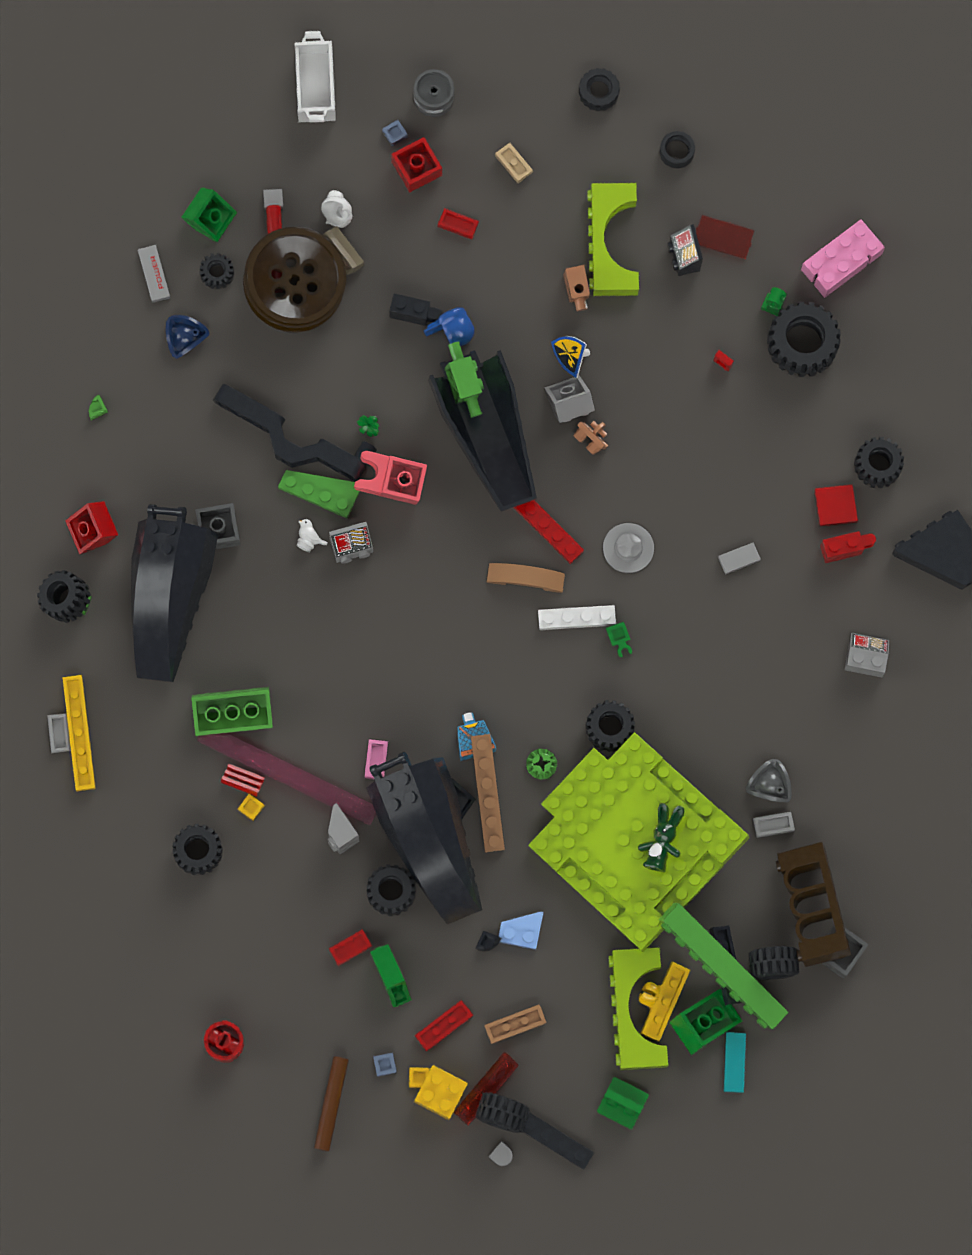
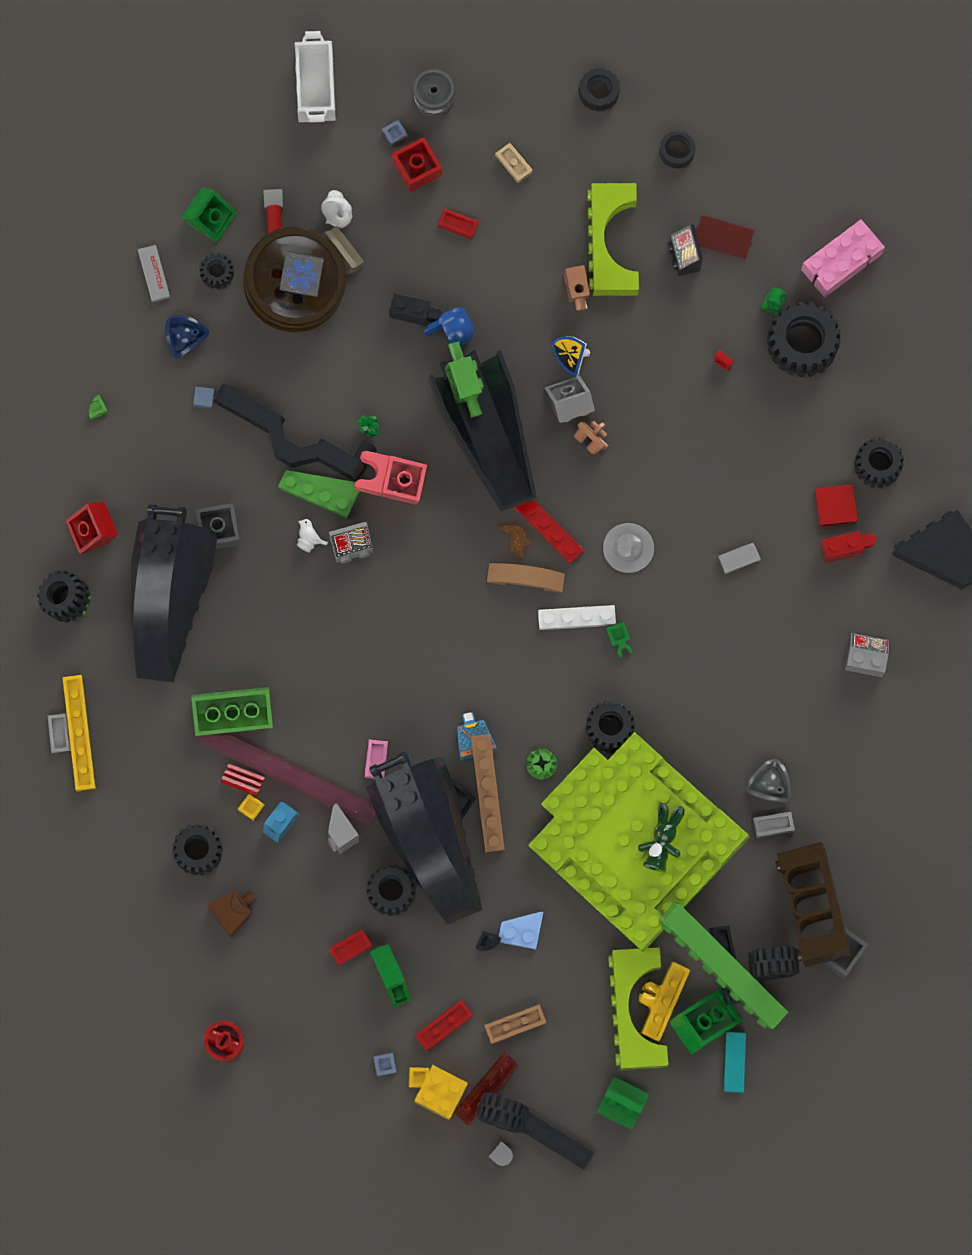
(203, 397): none -> sand blue tile
(232, 911): none -> reddish brown torso
(280, 821): none -> dark azure torso
(301, 274): none -> clear tile
(331, 1104): reddish brown piece -> none
(518, 538): none -> clear orange piece

